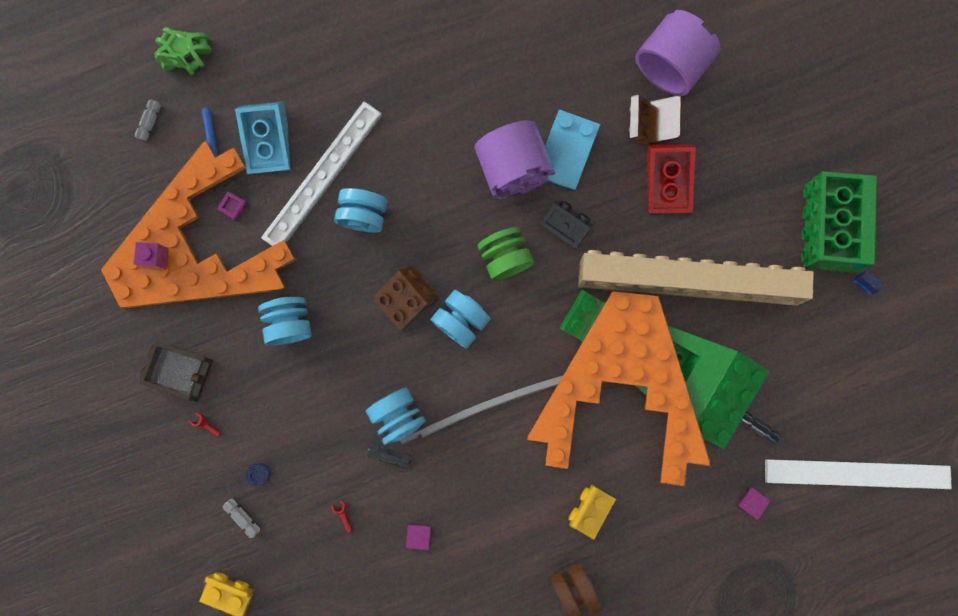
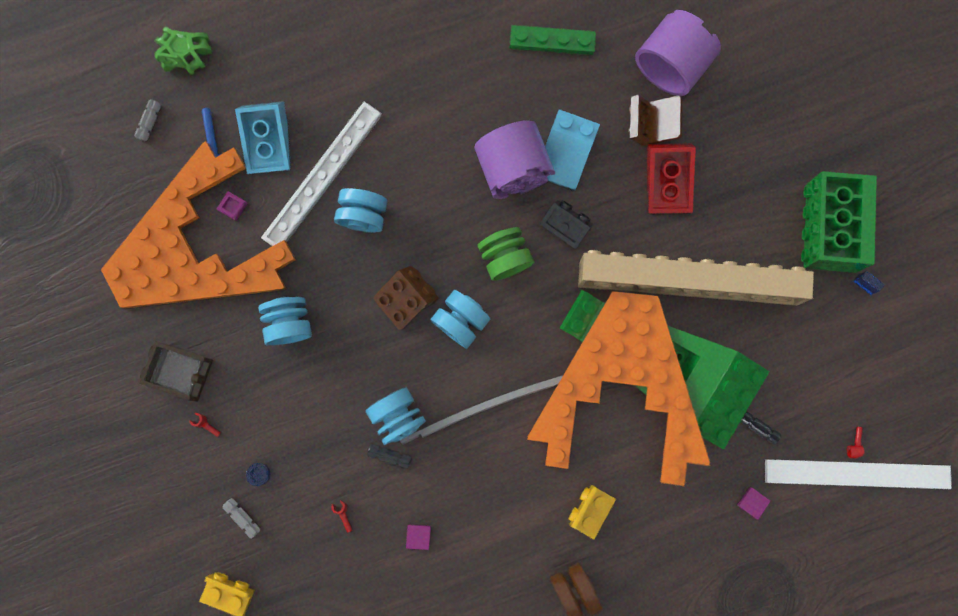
(151, 256): magenta brick -> none
(552, 40): none -> green plate
(856, 450): none -> red hand

